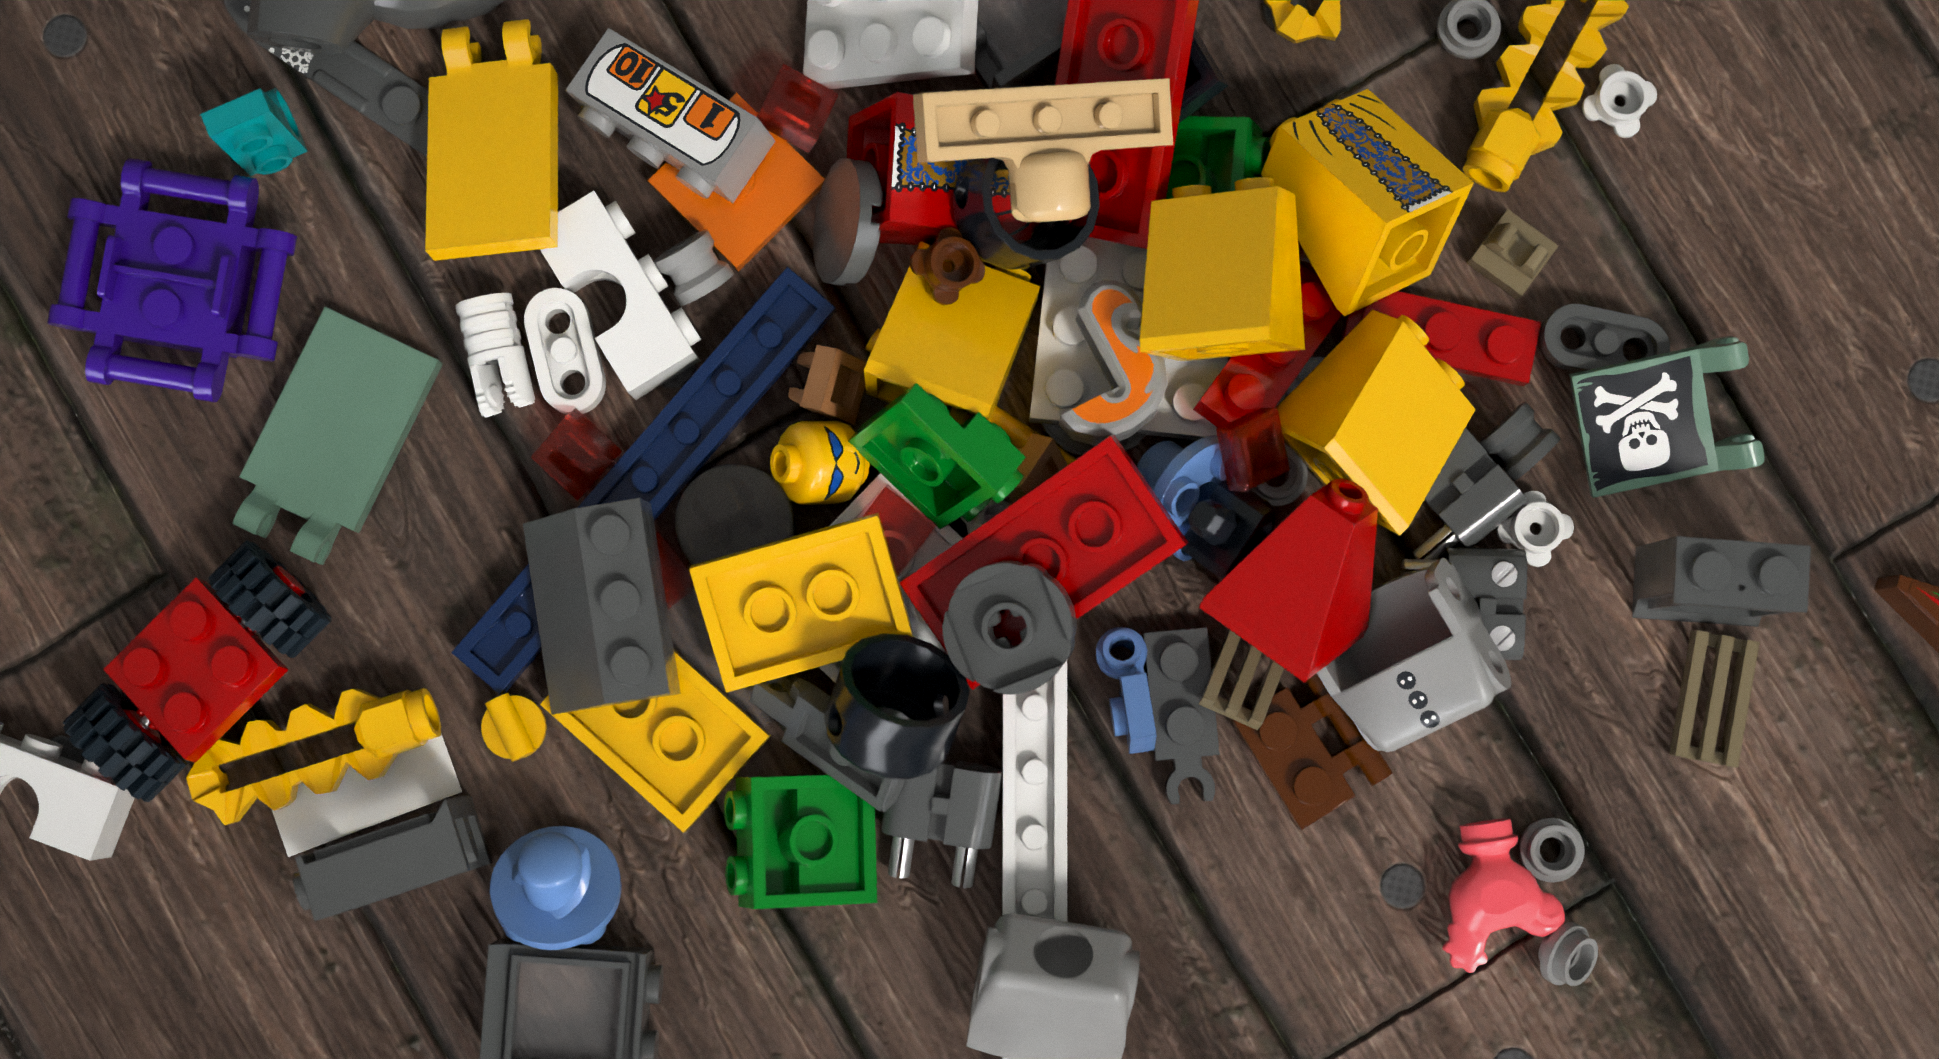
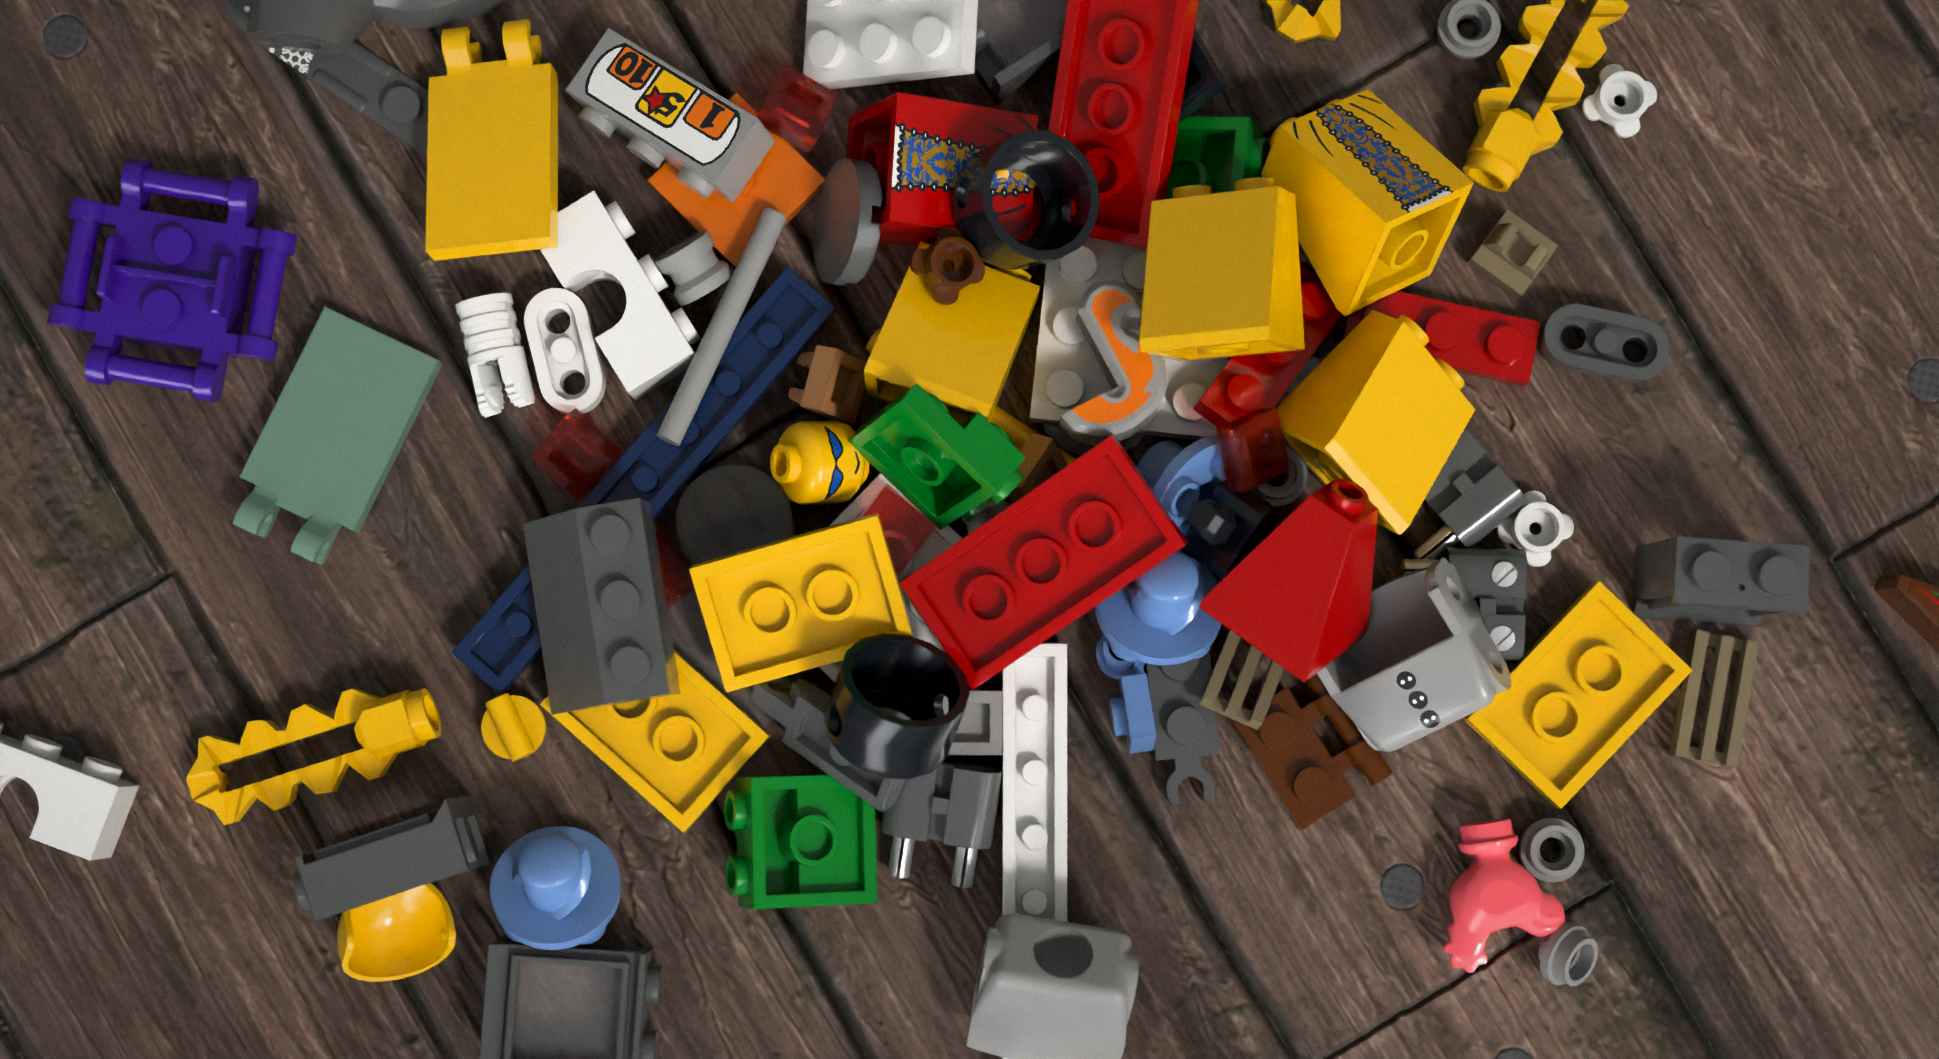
(195, 671): plate -> none
(256, 131): teal plate -> none
(396, 935): none -> yellow helmet
(410, 783): white sticker -> none
(721, 327): none -> light grey bar
(980, 725): none -> light grey plate
(994, 661): dark grey plate -> none
(1044, 135): tan plate -> none
(1160, 615): none -> medium blue plate
(1519, 441): dark grey wheel -> none
(1579, 694): none -> yellow plate
(1652, 419): flag -> none

